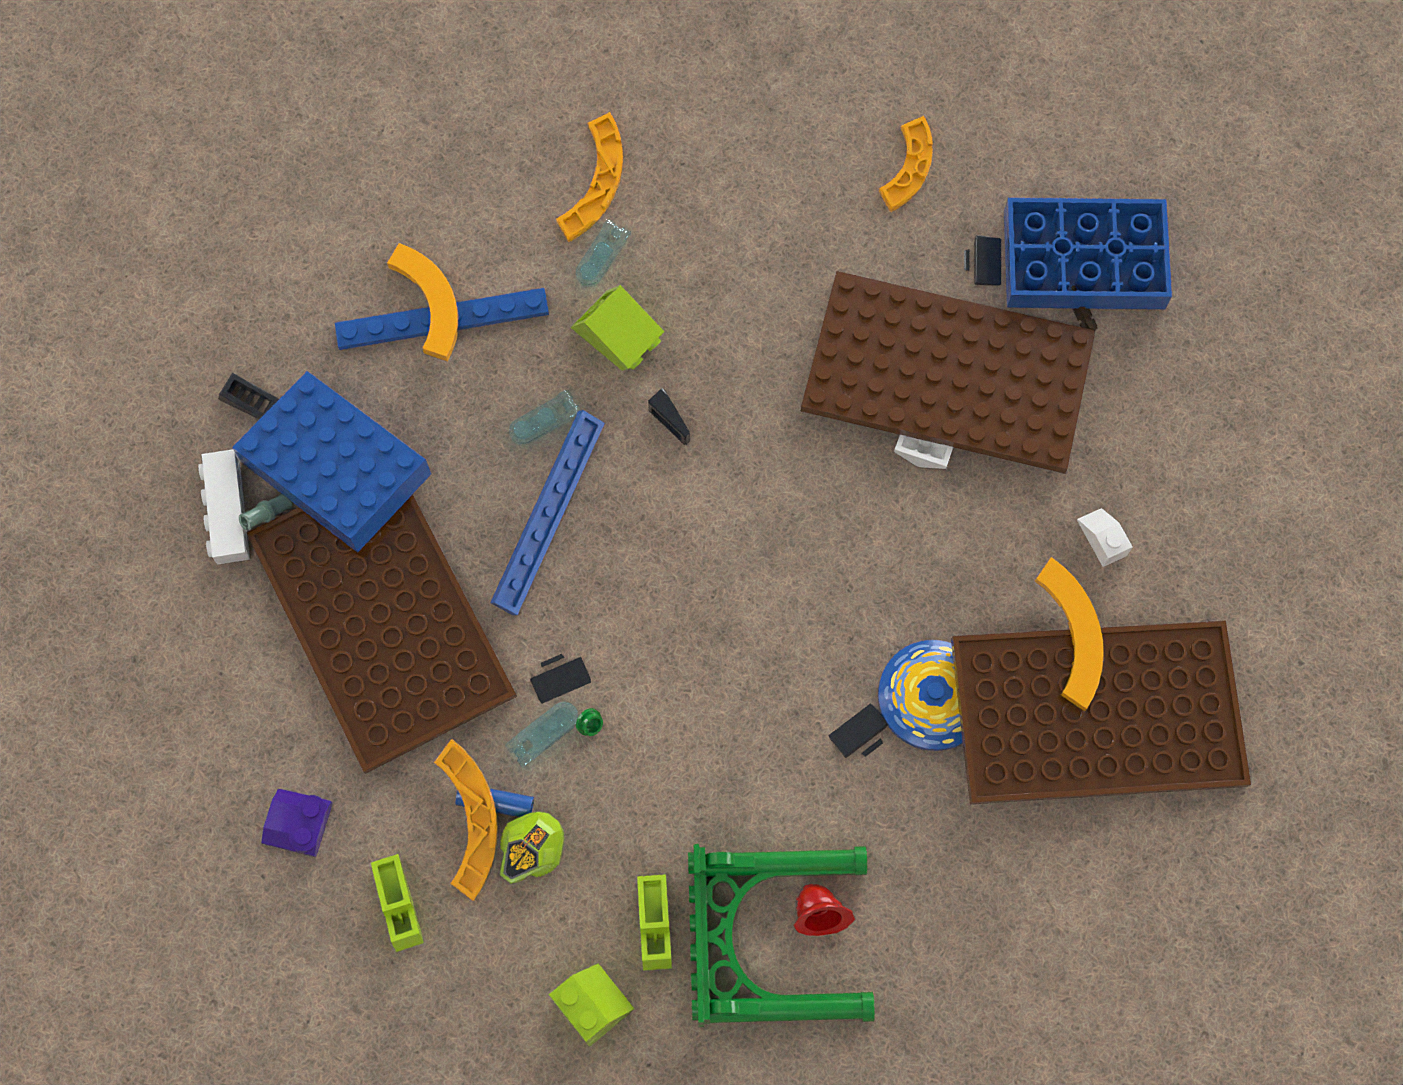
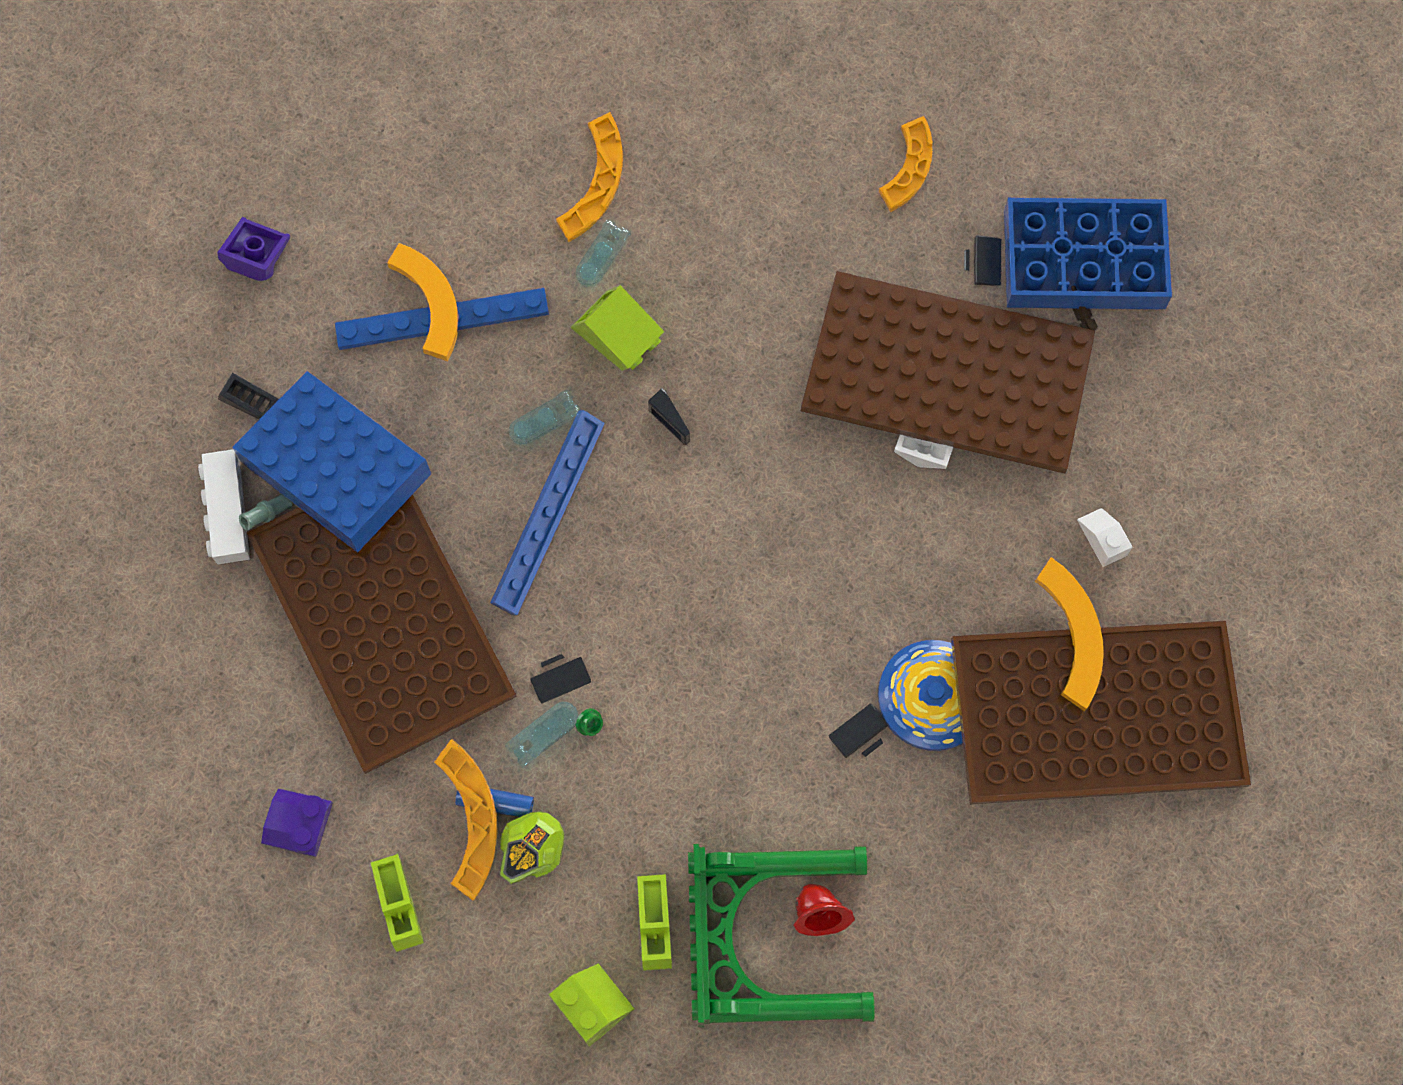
(252, 249): none -> dark purple slope

